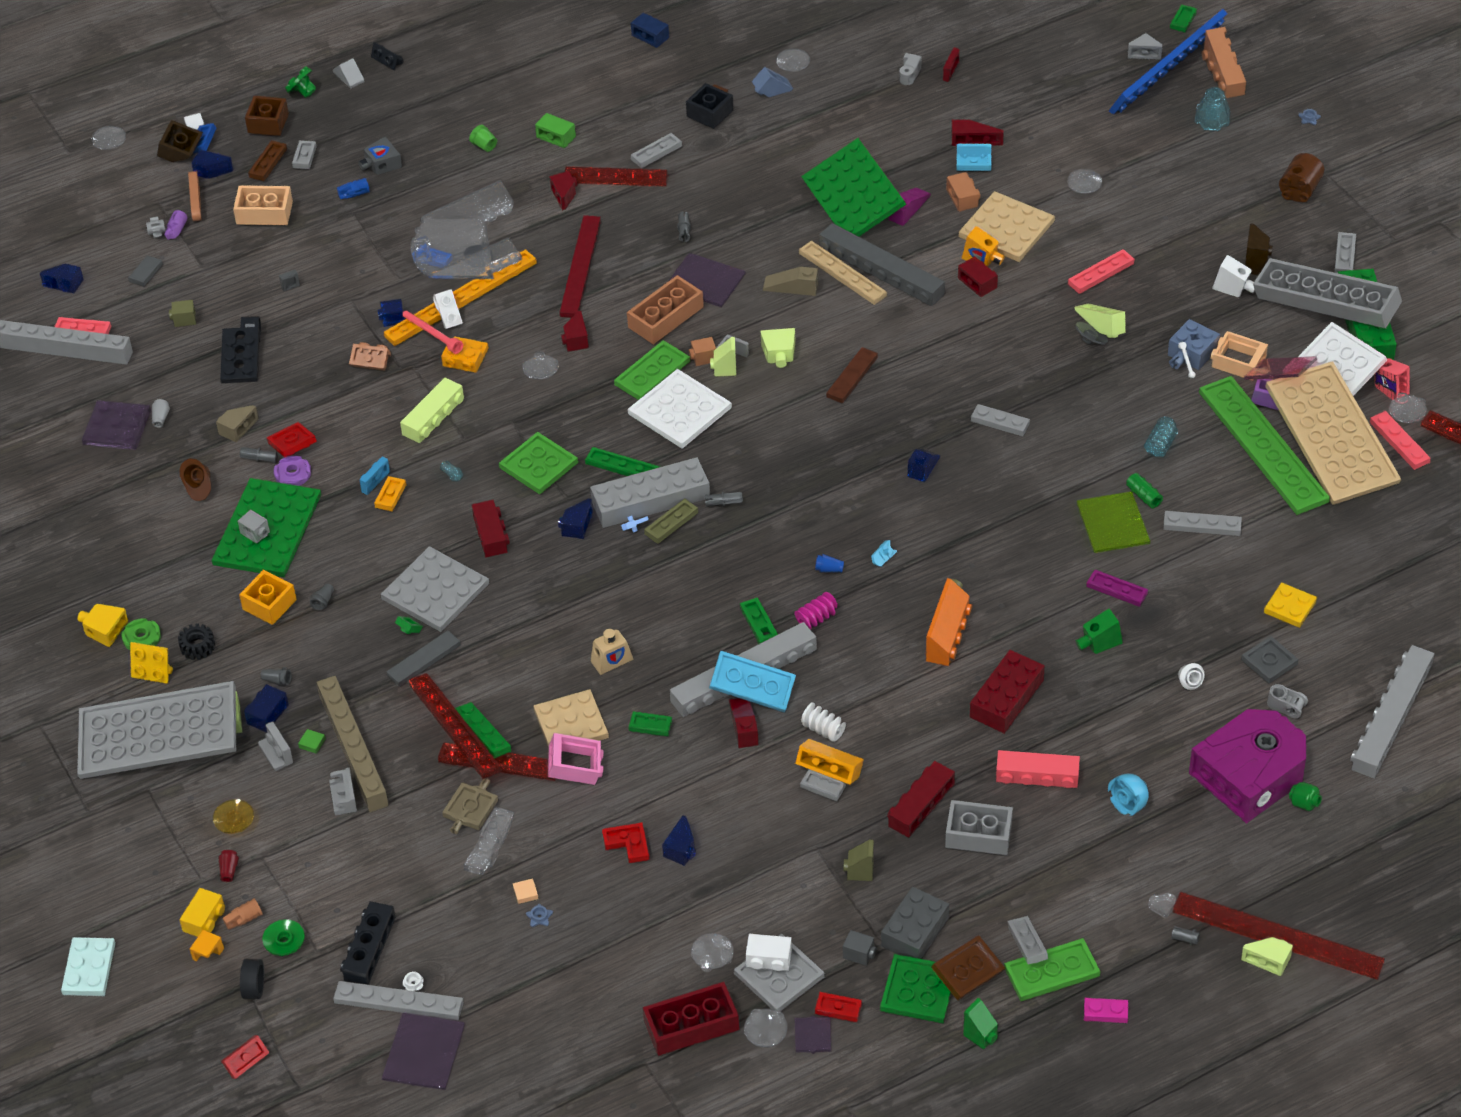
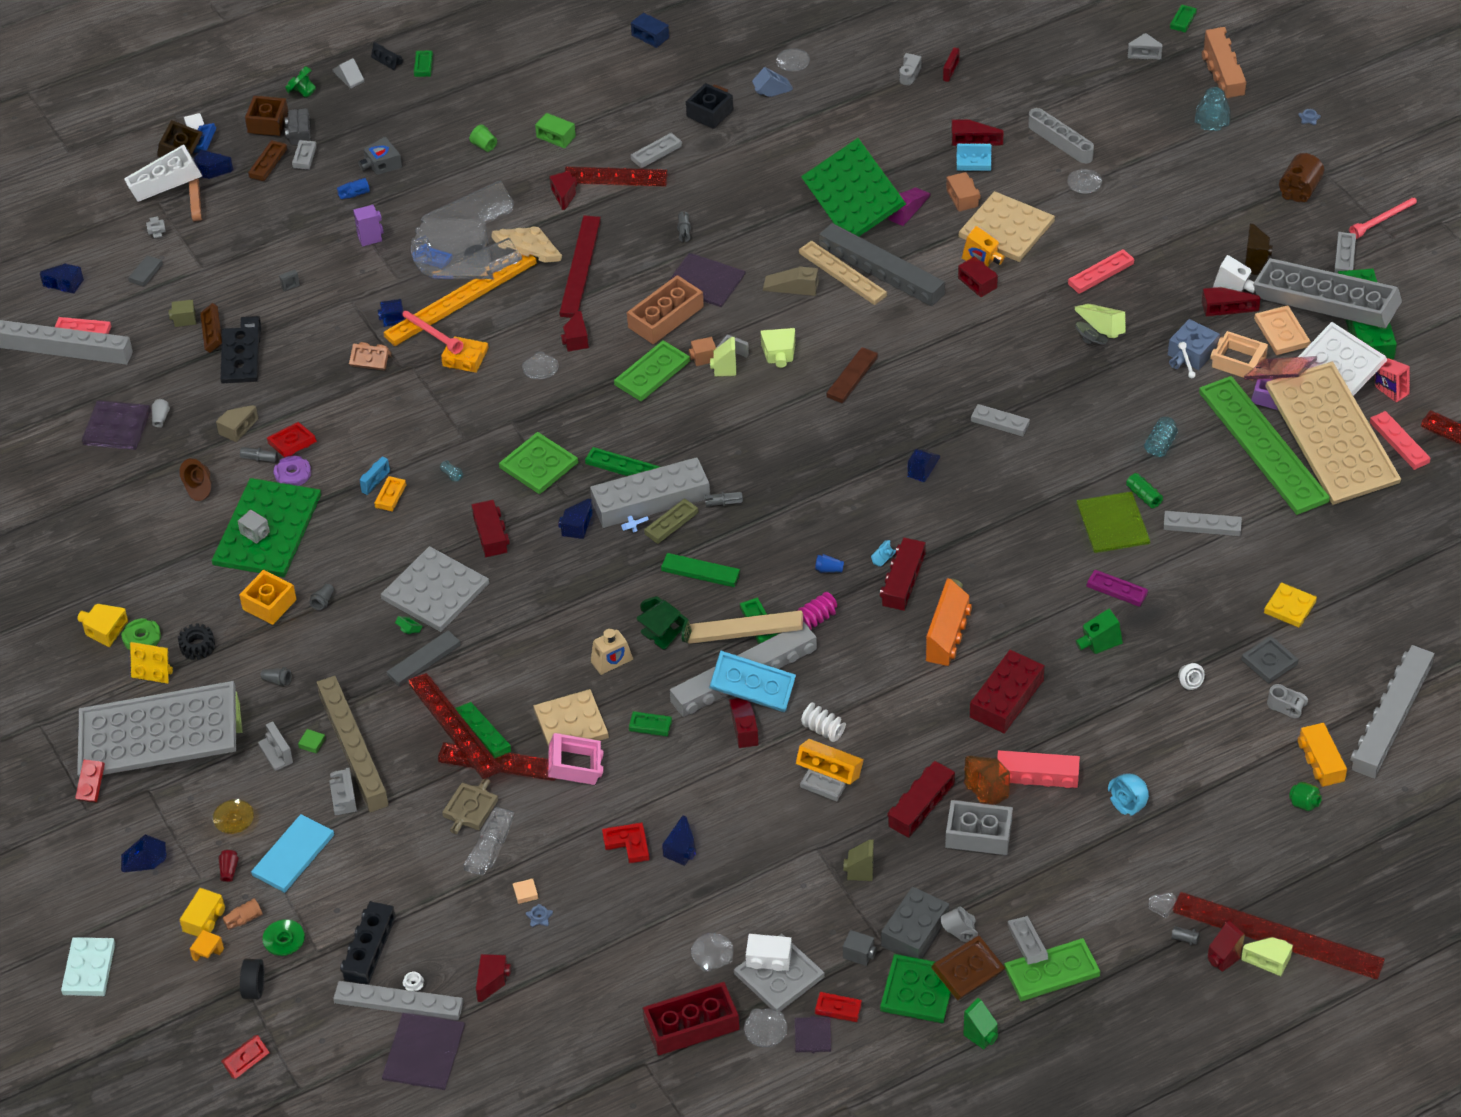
(90, 780): none -> plate
(108, 137): clear dish -> none
(143, 854): none -> clear blue slope
(163, 174): none -> white wedge
(175, 224): medium lavender hinge -> none
(211, 328): none -> reddish brown plate
(263, 205): light nougat brick -> none
(266, 707): clear blue brick -> none
(292, 853): none -> medium azure tile
(298, 126): none -> flat silver brick
(368, 225): none -> medium lavender brick
(423, 63): none -> green tile
(432, 410): yellowish green brick -> none
(448, 309): white plate -> none
(491, 975): none -> dark red slope
(529, 242): none -> tan plate
(657, 620): none -> dark green piece
(679, 408): white plate -> none
(700, 570): none -> green tile
(746, 626): none -> tan tile
(903, 573): none -> dark red brick
(960, 924): none -> light grey piece
(987, 779): none -> clear orange slope
(1061, 135): none -> light grey beam
(1106, 1010): dark pink plate -> none
(1167, 63): blue plate -> none
(1226, 947): none -> dark red slope
(1228, 301): none -> dark red slope
(1251, 761): magenta piece -> none
(1282, 330): none -> light nougat plate
(1322, 754): none -> light orange brick
(1360, 229): none -> coral piece
(1408, 408): clear dish -> none

